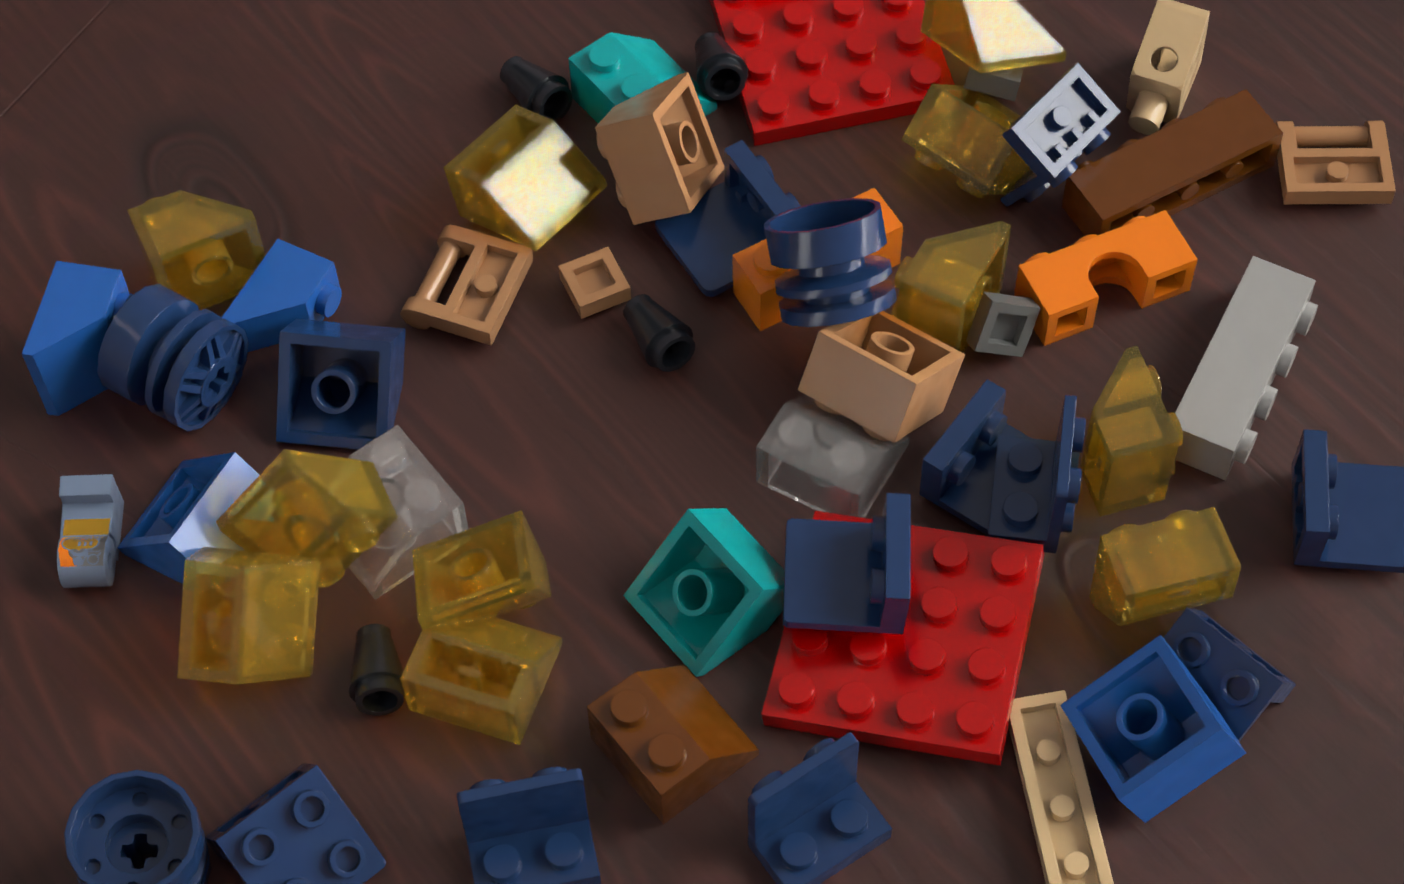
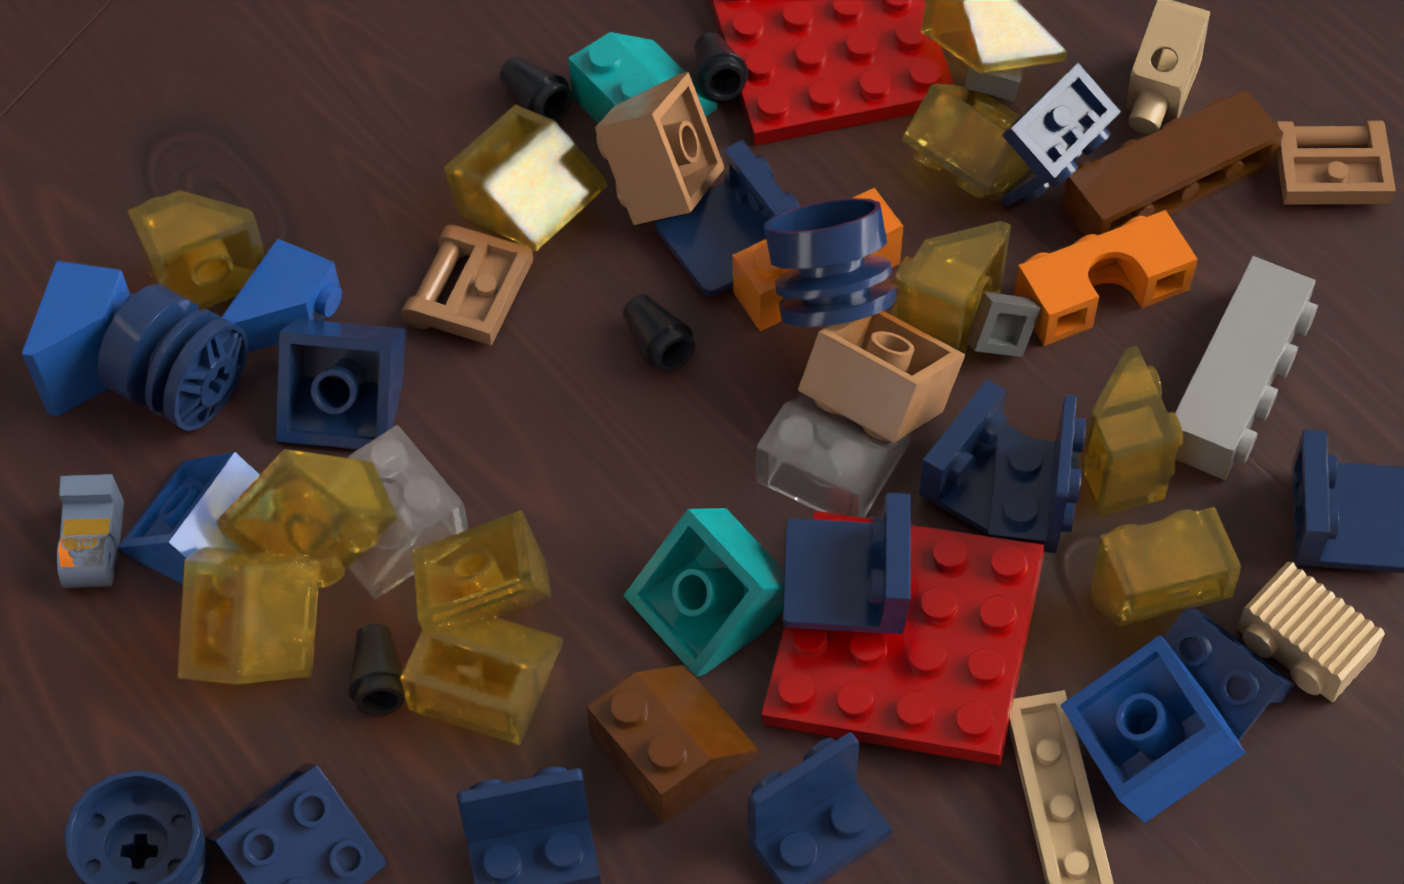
(594, 282): medium nougat plate -> none
(1309, 632): none -> tan brick

